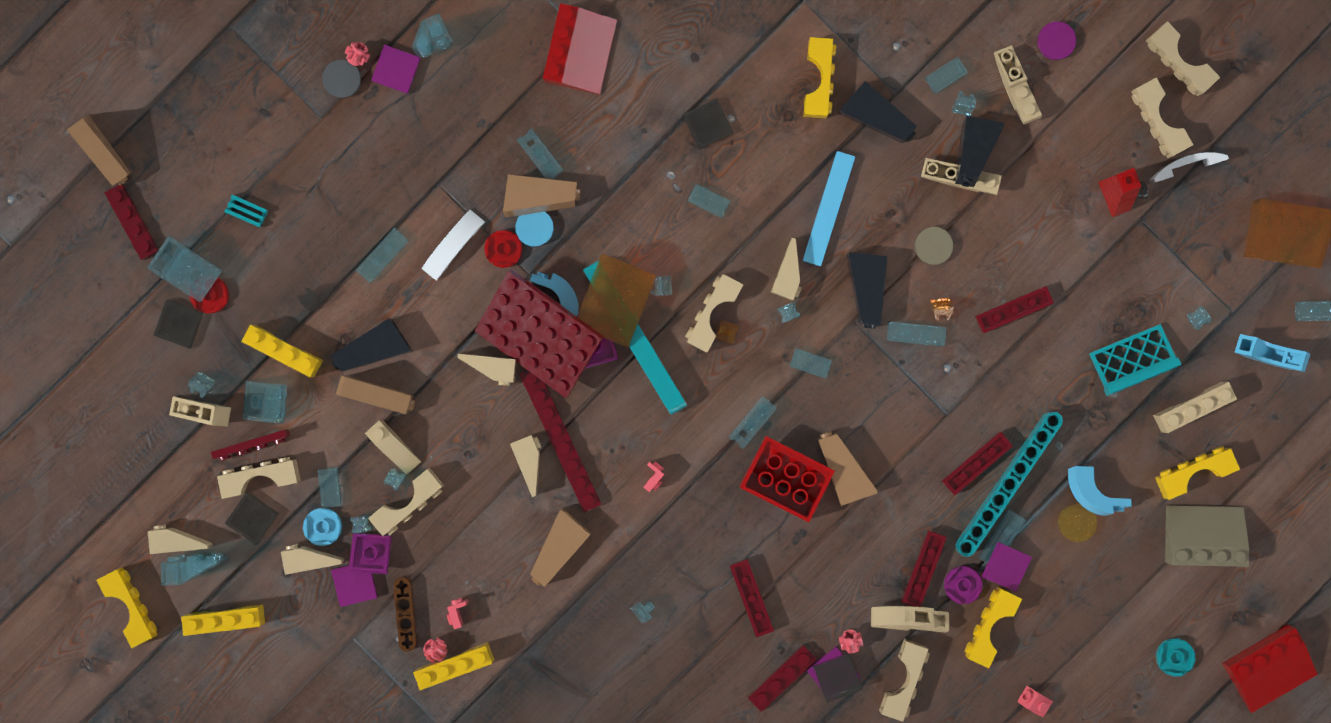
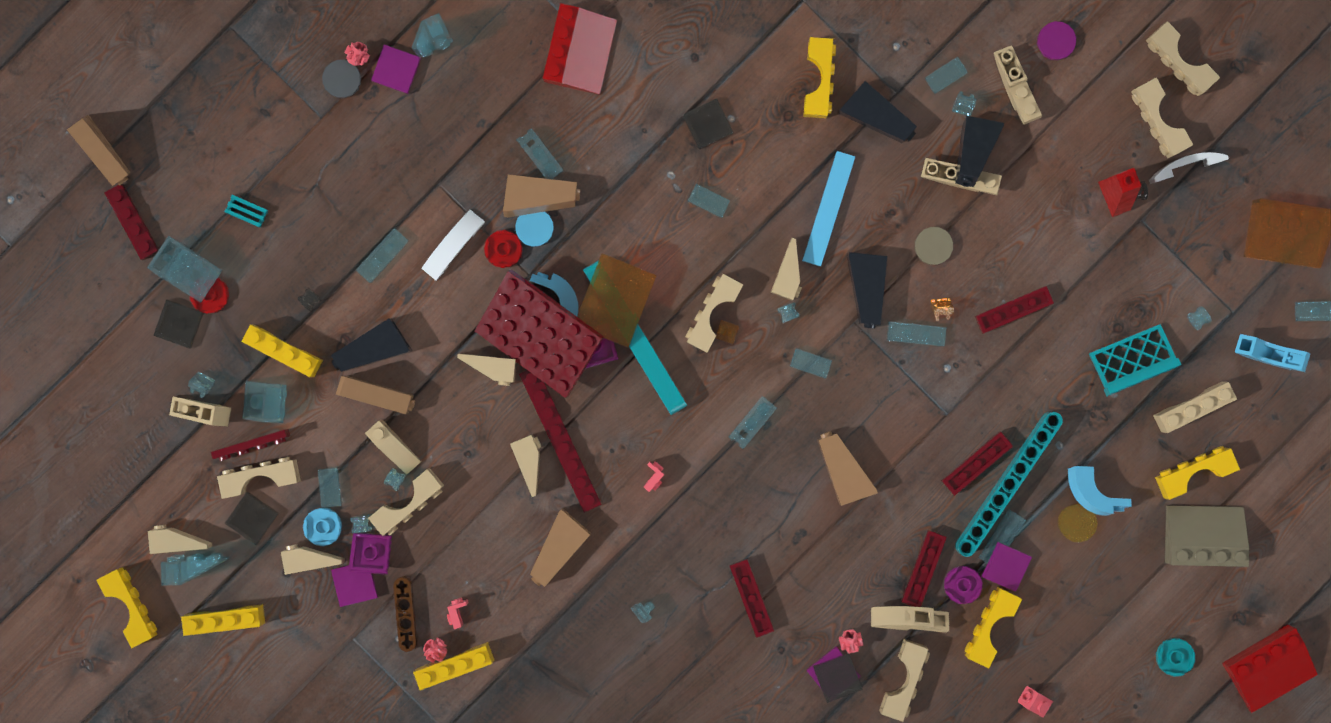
(662, 286): clear light blue tile -> none
(782, 678): dark red plate -> none
(787, 479): red slope -> none

